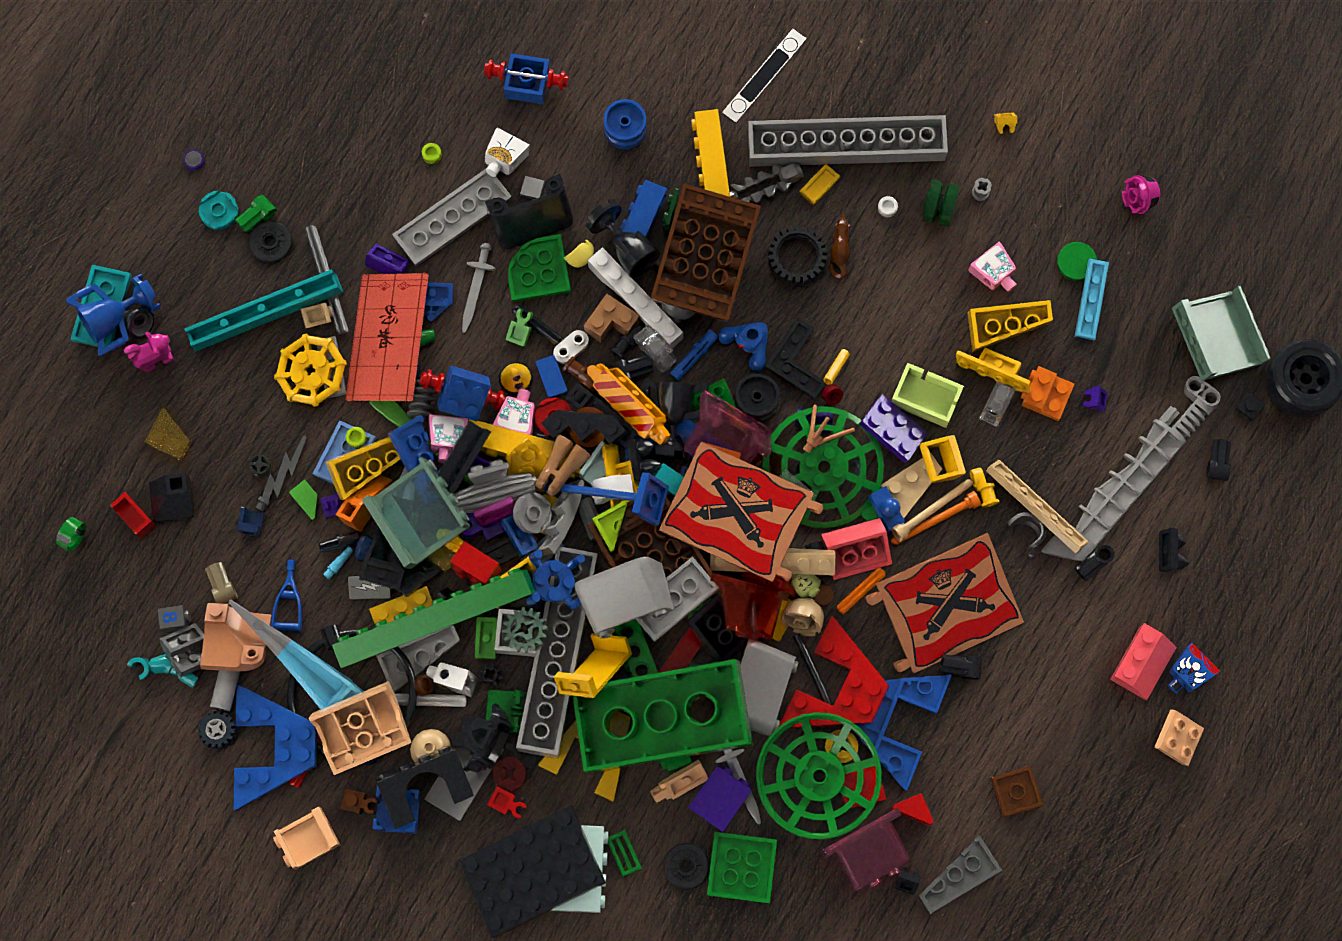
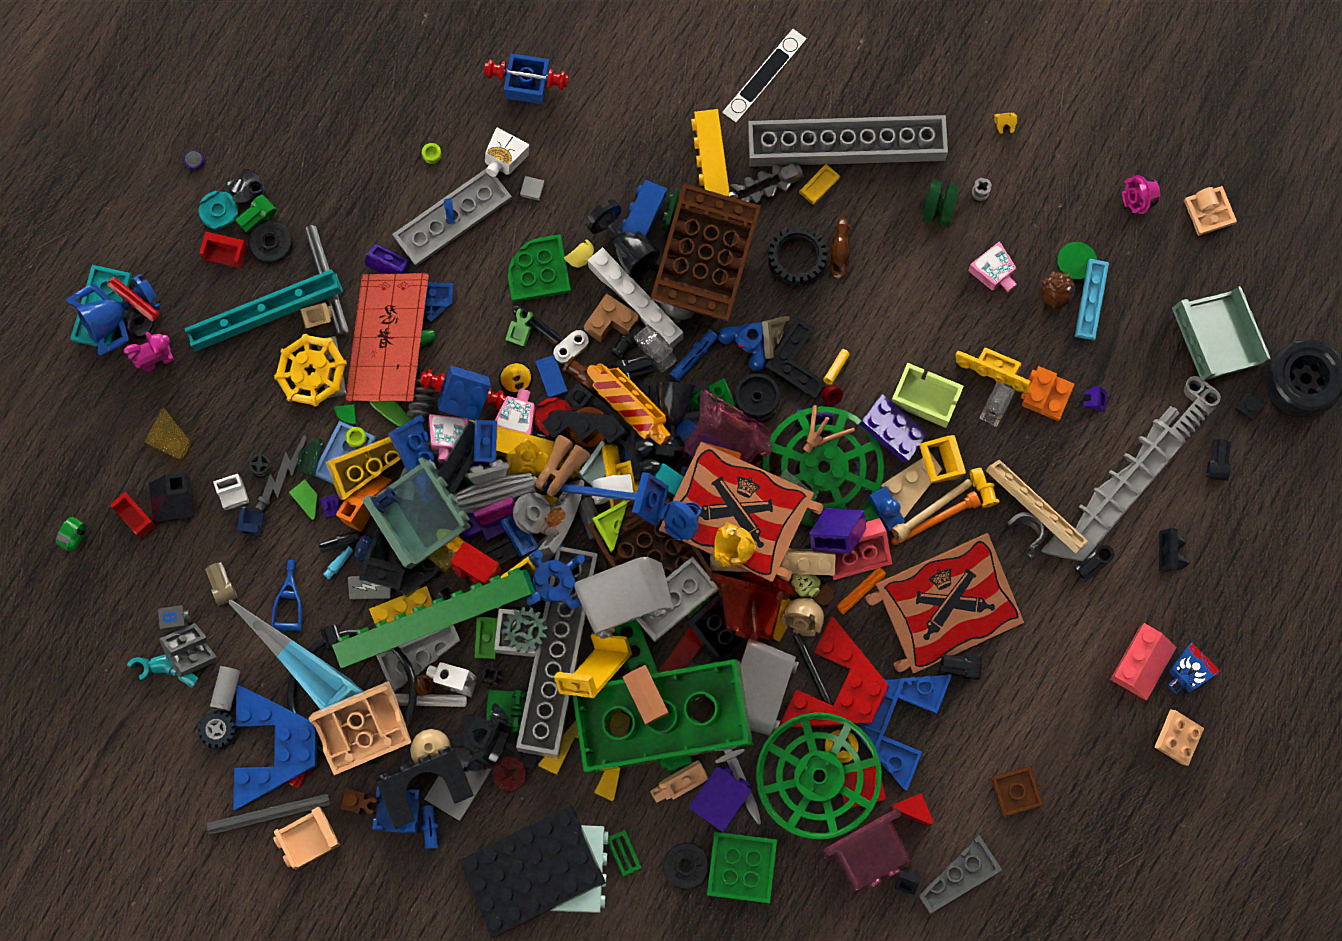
(133, 299): none -> red axle
(223, 250): none -> red panel
(231, 492): none -> white piece
(231, 641): nougat slope -> none
(245, 187): none -> black plate
(268, 814): none -> dark grey axle
(309, 457): none -> clear green tile
(346, 414): none -> green tile
(391, 497): none -> dark blue bush
(430, 841): none -> blue pin
(448, 205): none -> blue tile
(480, 268): light grey sword -> none
(485, 440): none -> blue plate
(503, 802): red plate -> none
(531, 219): black windscreen -> none
(555, 517): none -> clear orange tile
(625, 124): blue wheel -> none
(645, 695): none -> nougat piece
(681, 520): none -> blue tile
(733, 545): none -> yellow helmet
(772, 334): none -> dark tan tile
(838, 530): none -> dark purple brick
(887, 206): white tile -> none
(1003, 322): yellow wedge -> none
(1057, 289): none -> reddish brown hair
(1210, 210): none -> light nougat plate

